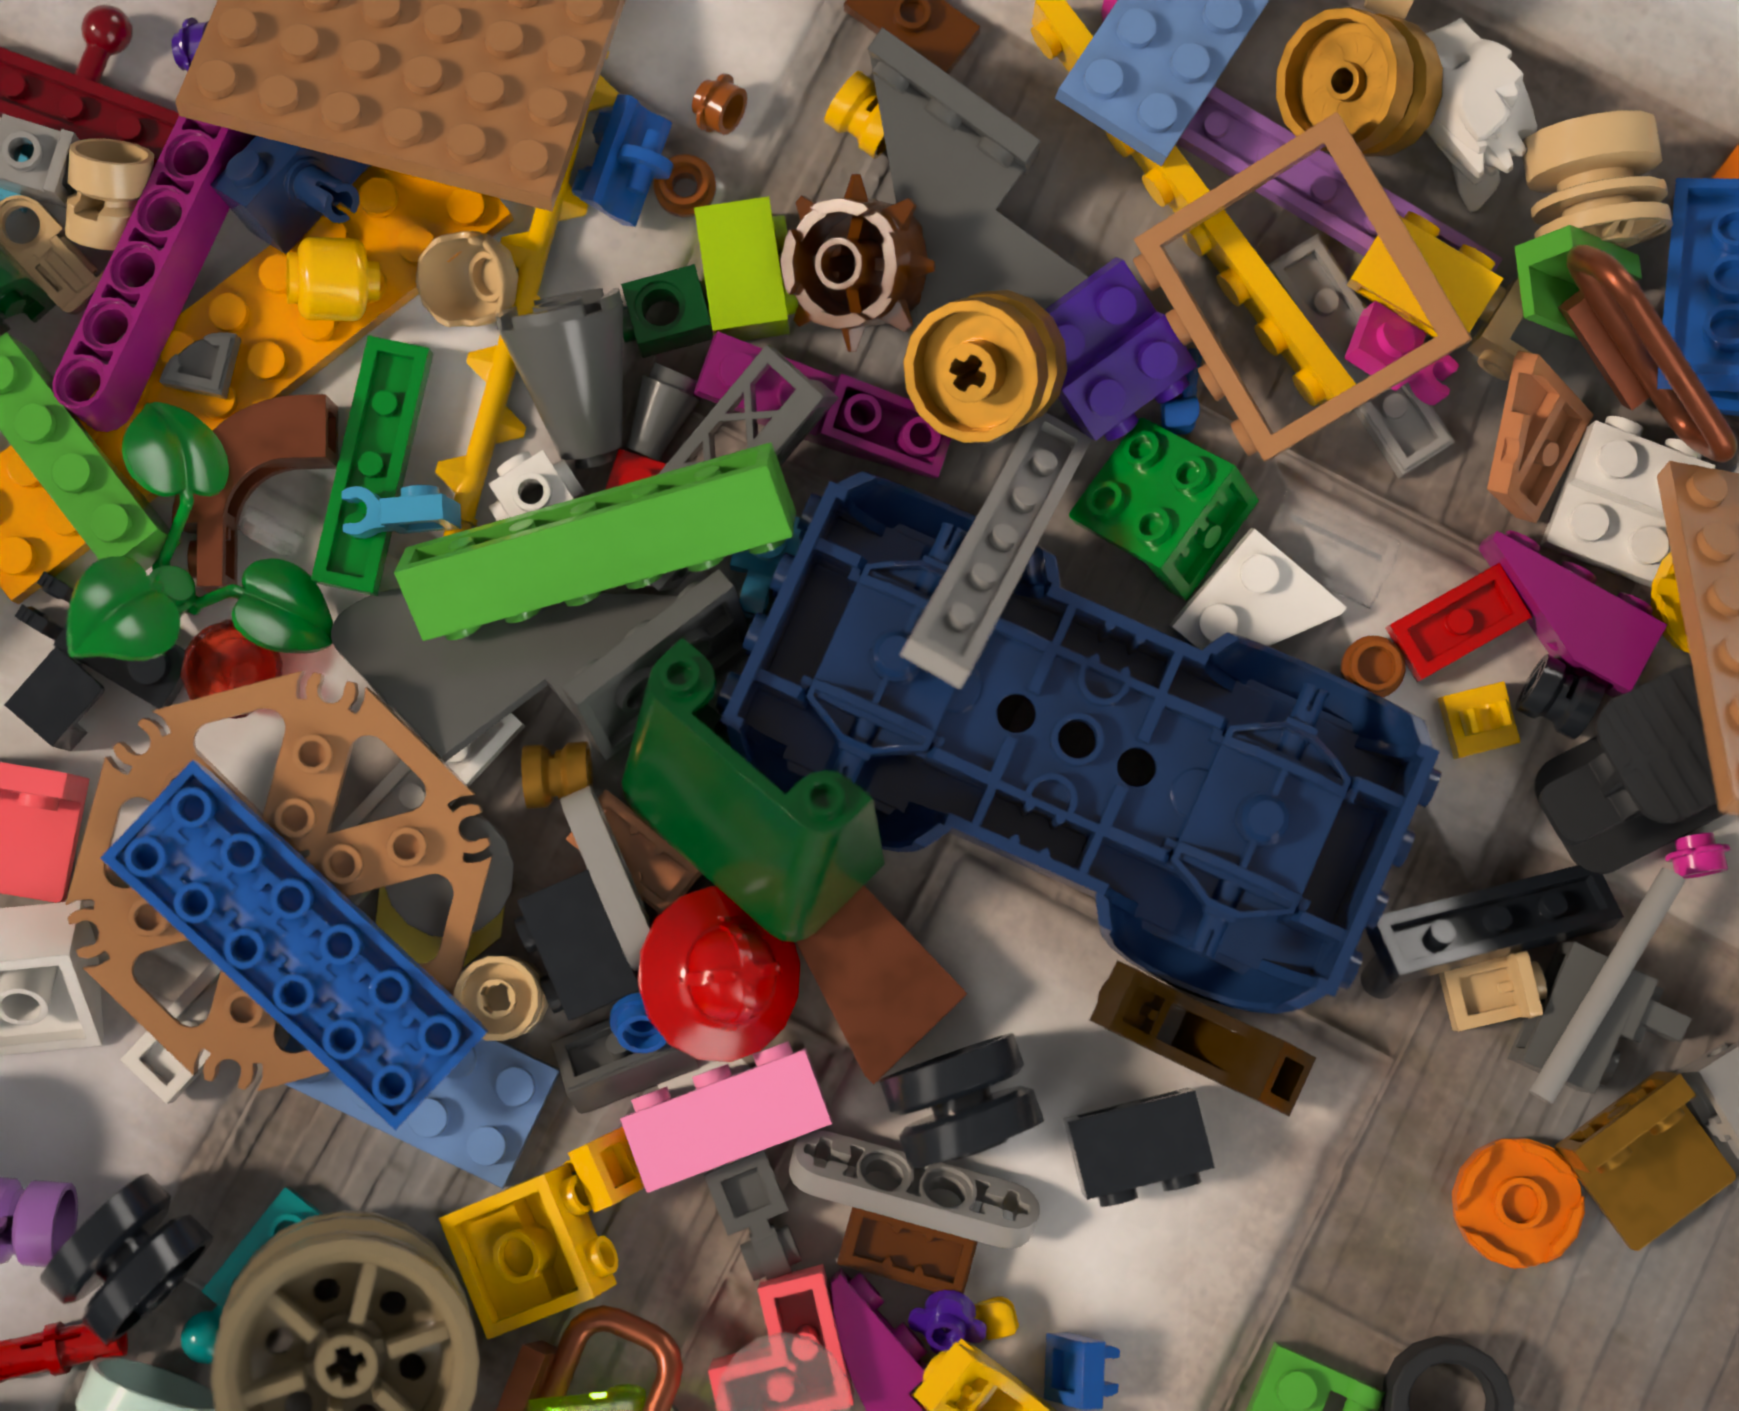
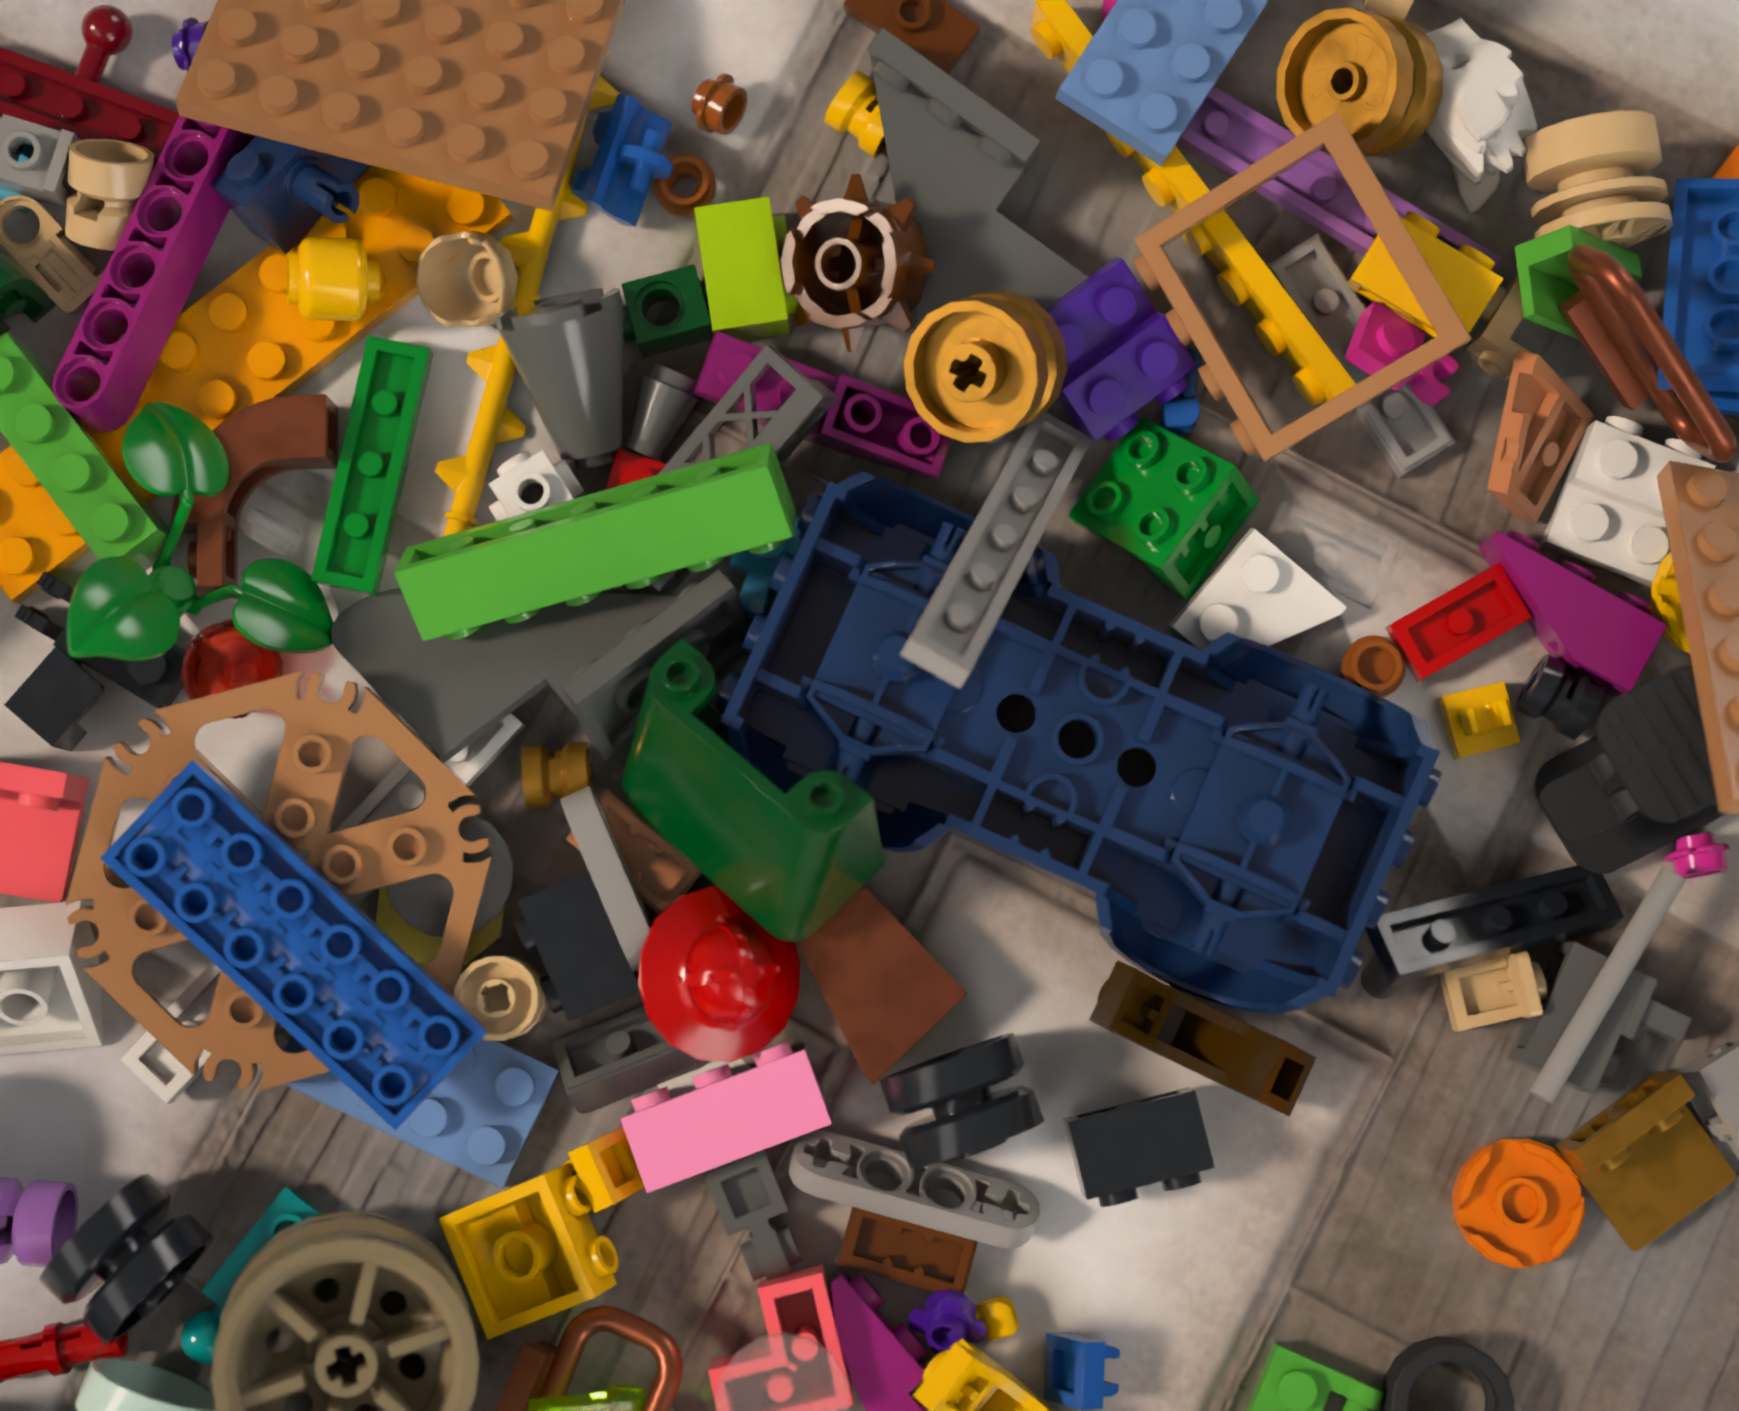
(204, 366): dark grey tile -> none
(417, 510): dark azure plate -> none
(633, 1027): blue plate -> none

